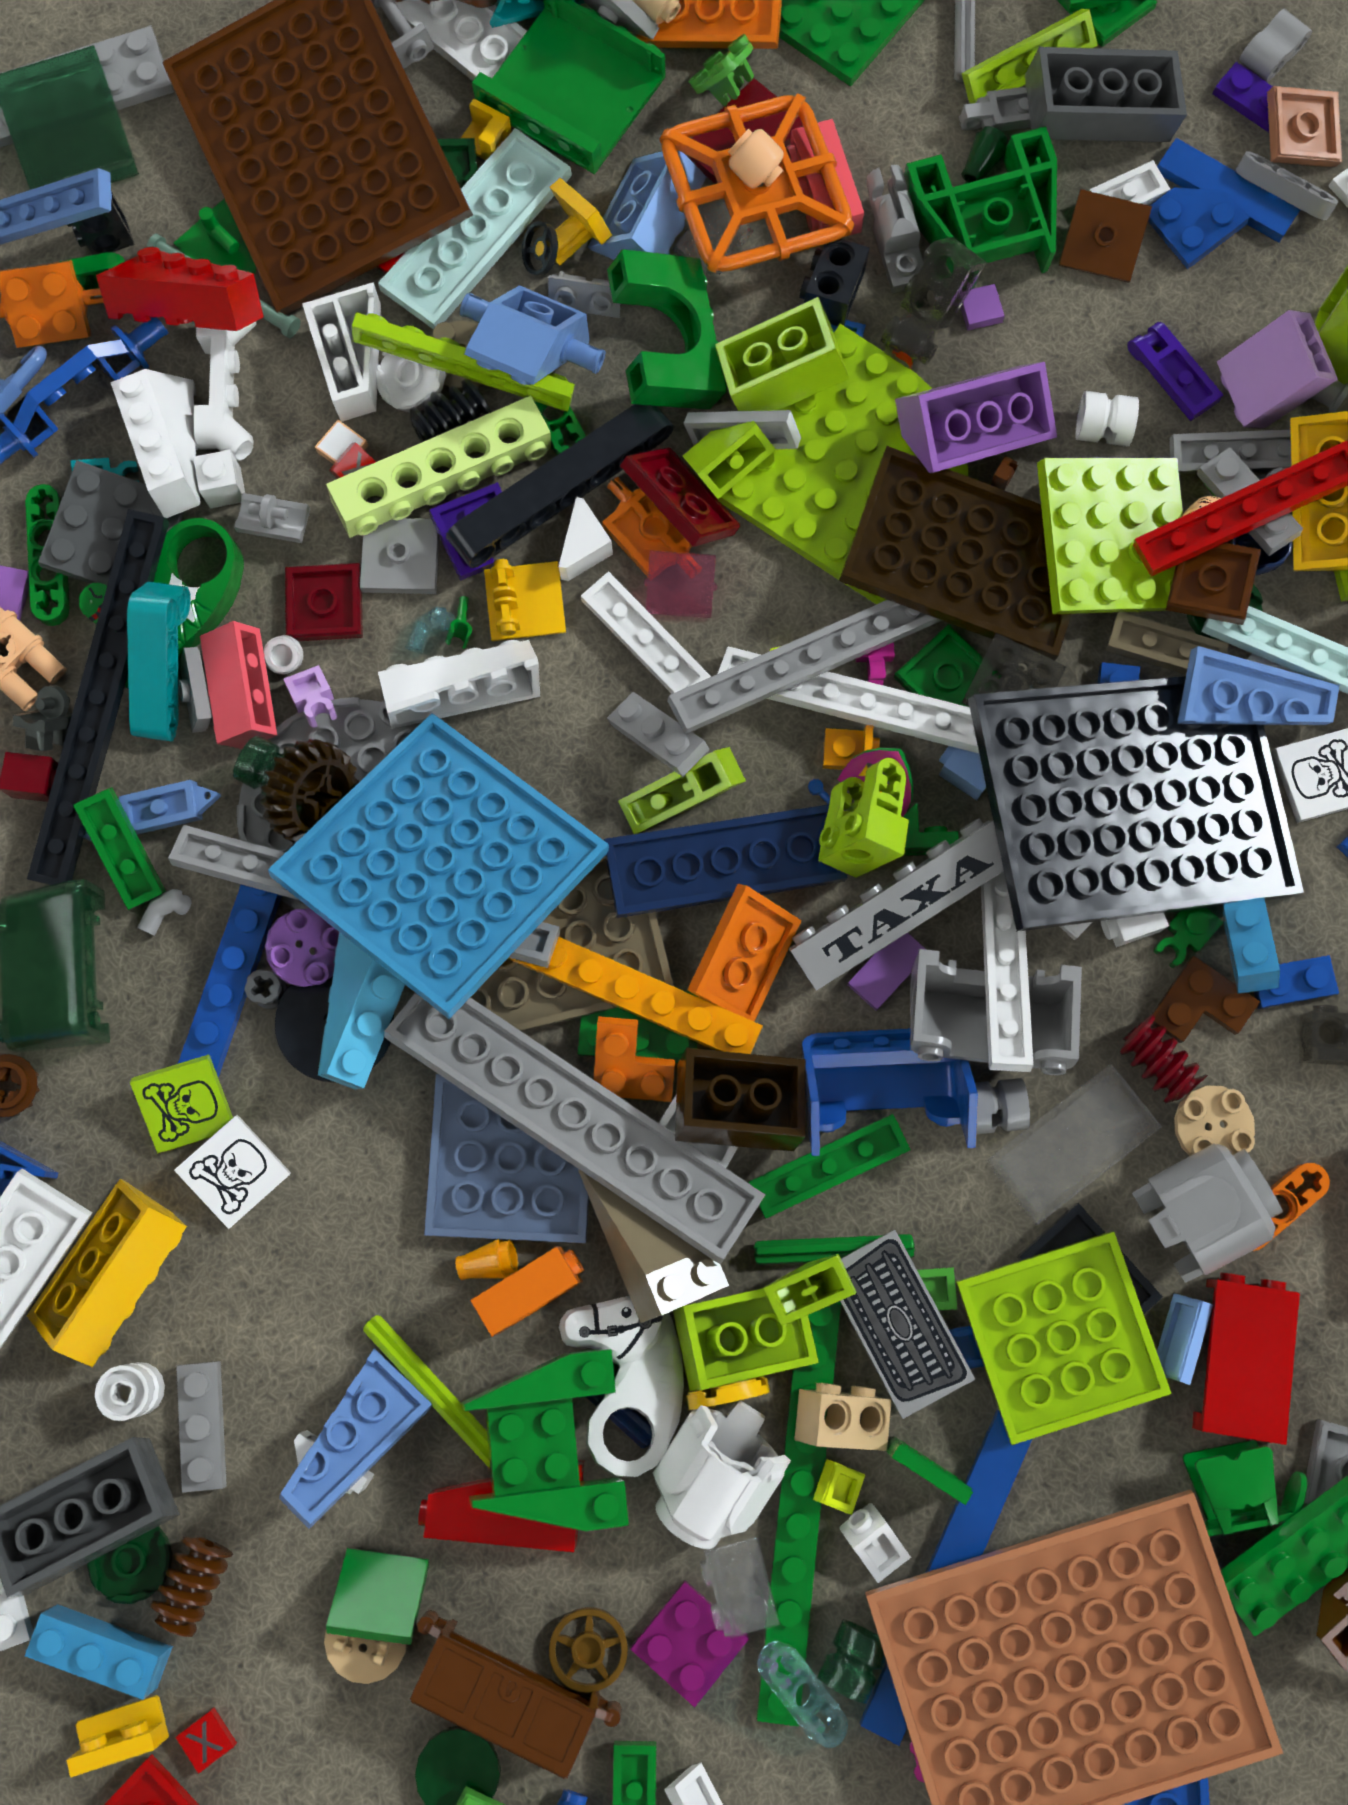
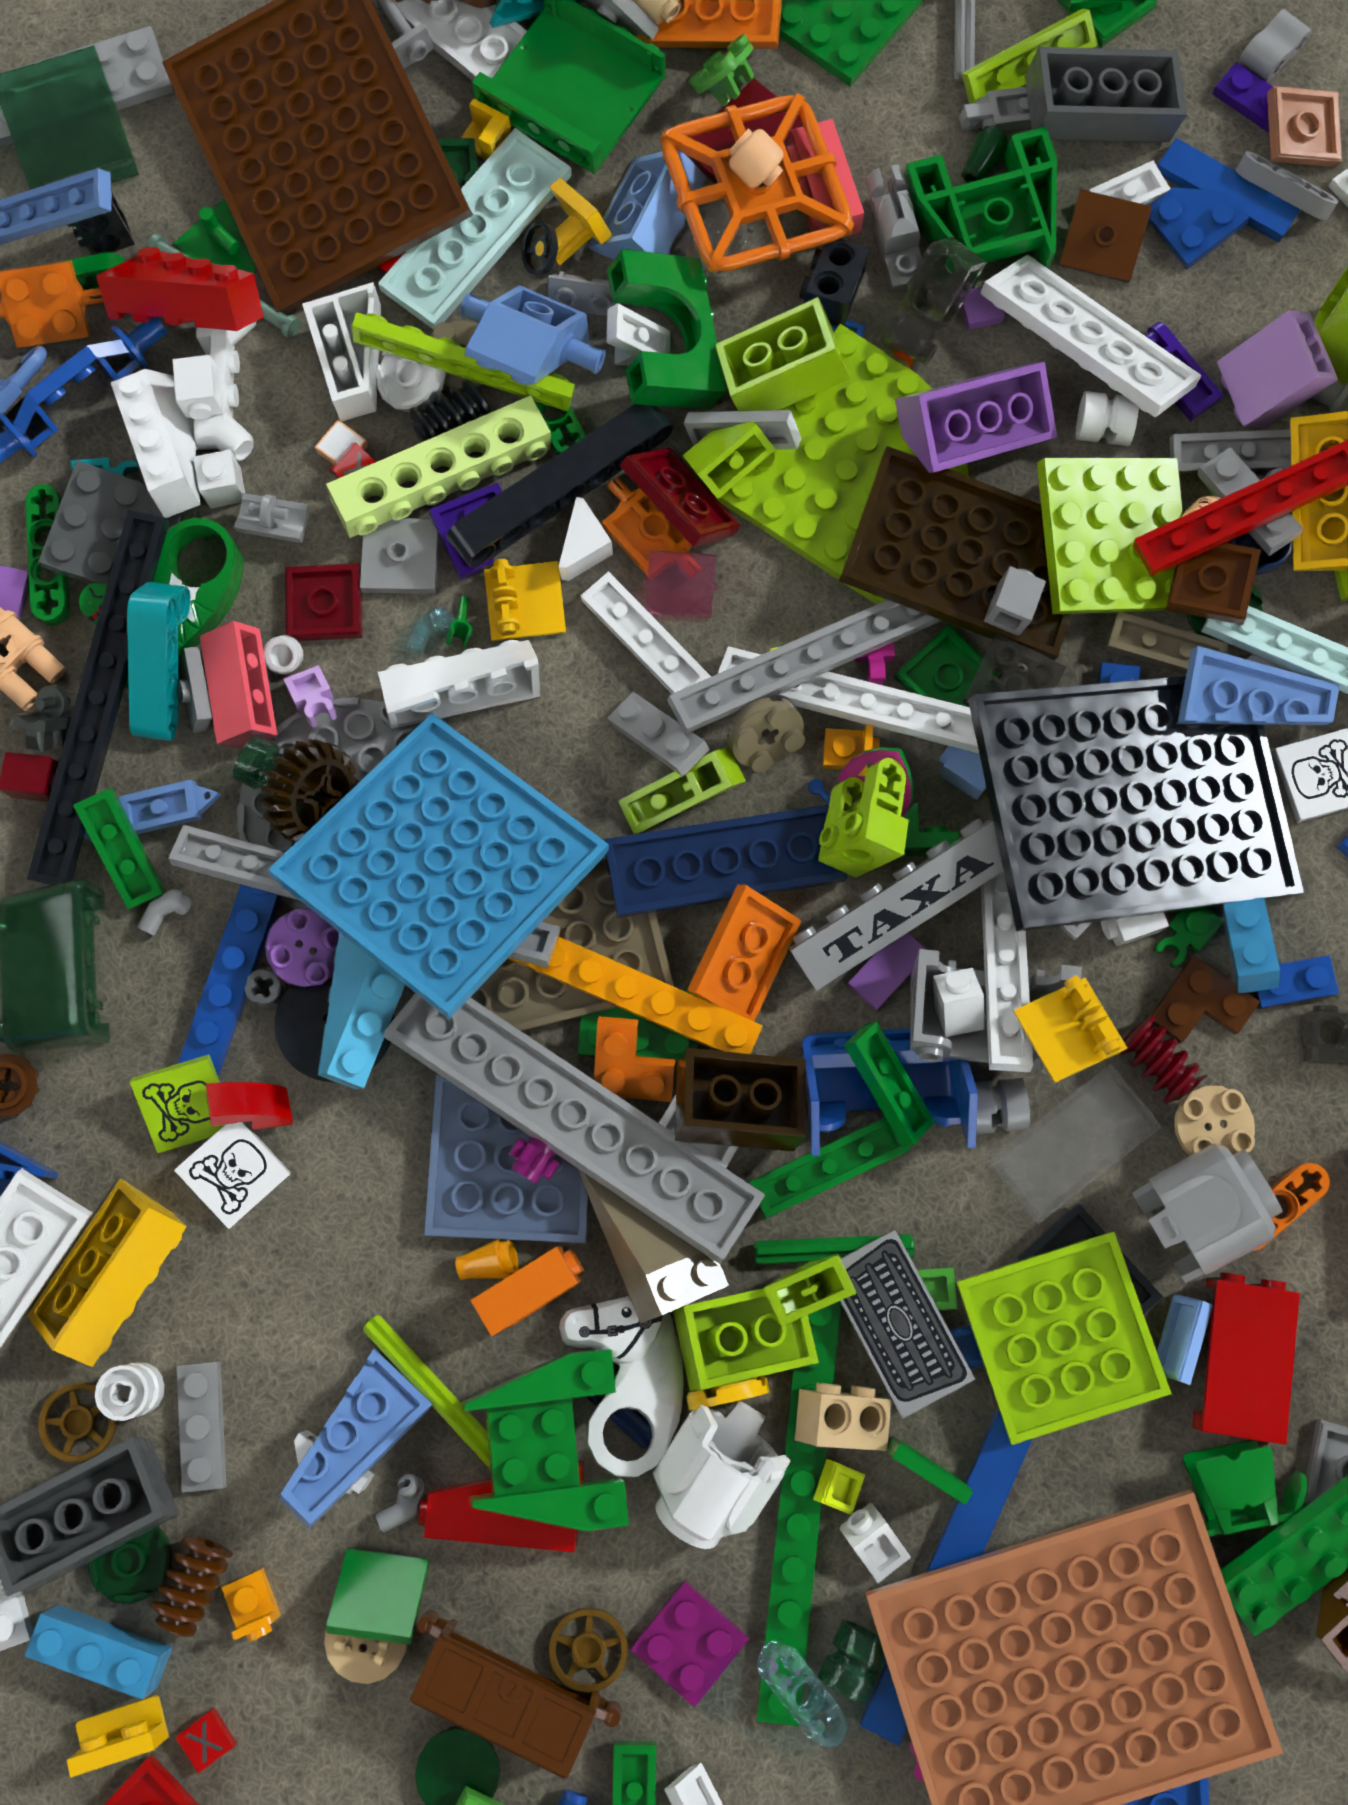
(75, 1424): none -> pearl gold wheel
(197, 387): none -> white brick
(248, 1101): none -> red slope
(251, 1605): none -> light orange bracket
(407, 1504): none -> light grey arm
(533, 1159): none -> magenta gear
(634, 333): none -> white slope
(740, 1588): clear bracket -> none
(784, 737): none -> dark tan plate
(889, 1084): none -> green plate
(959, 1002): none -> white brick
(1004, 473): reddish brown tile -> none
(1015, 600): none -> light grey brick
(1070, 1029): none -> yellow hinge
(1090, 335): none -> white plate

